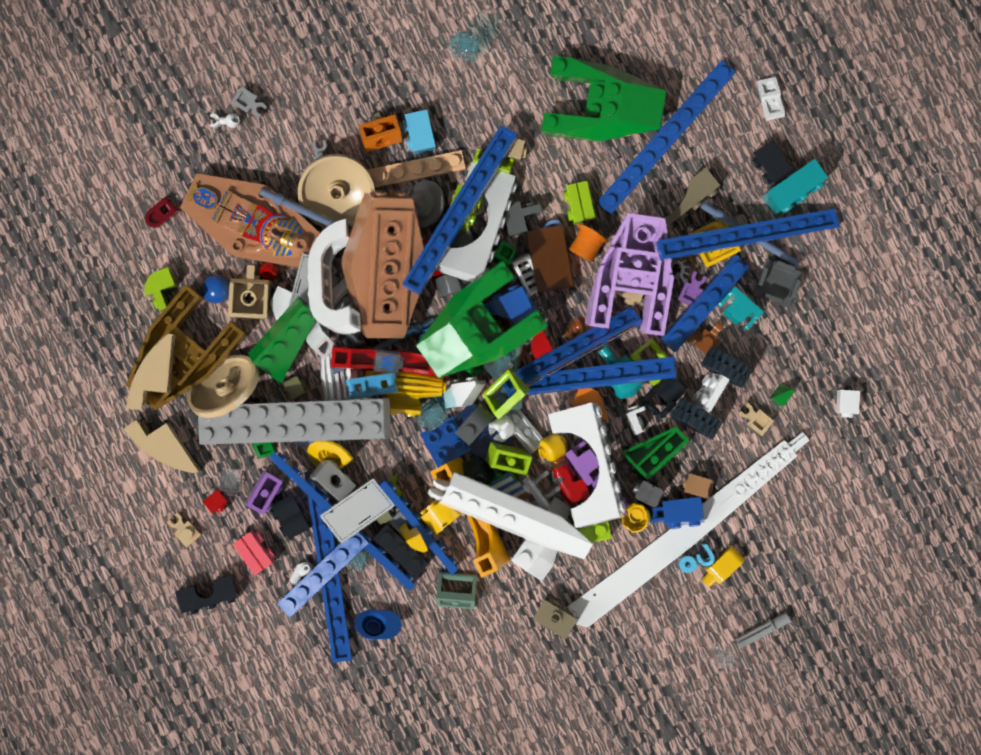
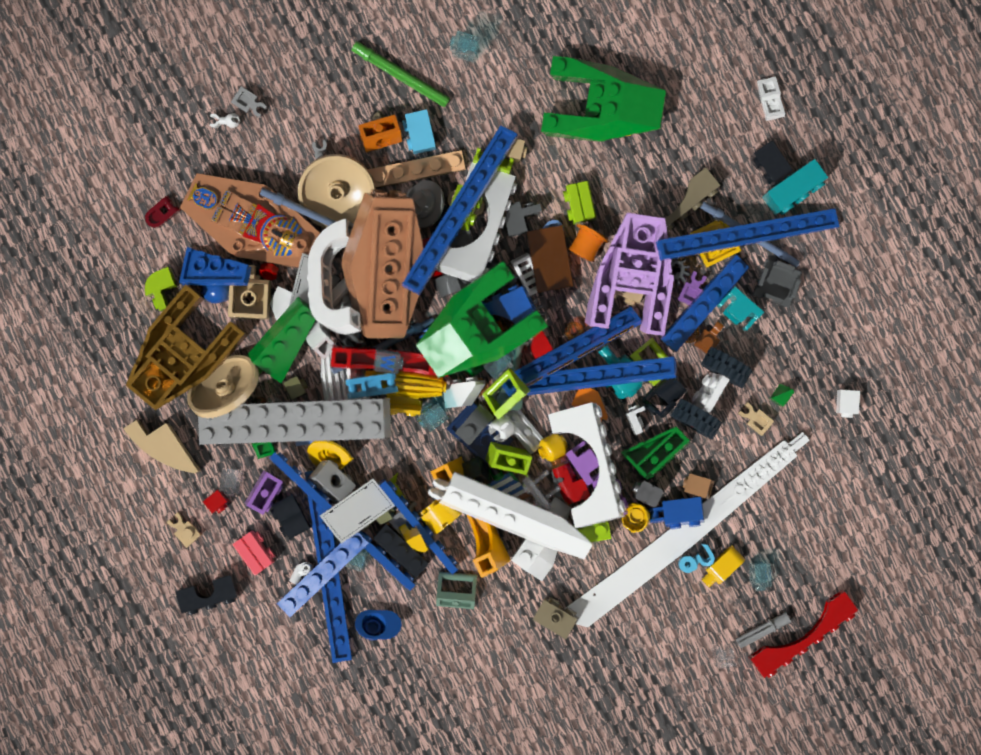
(153, 373): tan slope -> none
(209, 269): none -> blue wing
(369, 55): none -> bright green axle
(444, 443): blue hinge -> none
(503, 253): green slope -> none
(666, 137): blue plate -> none
(760, 576): none -> clear light blue brick
(836, 610): none -> red arch

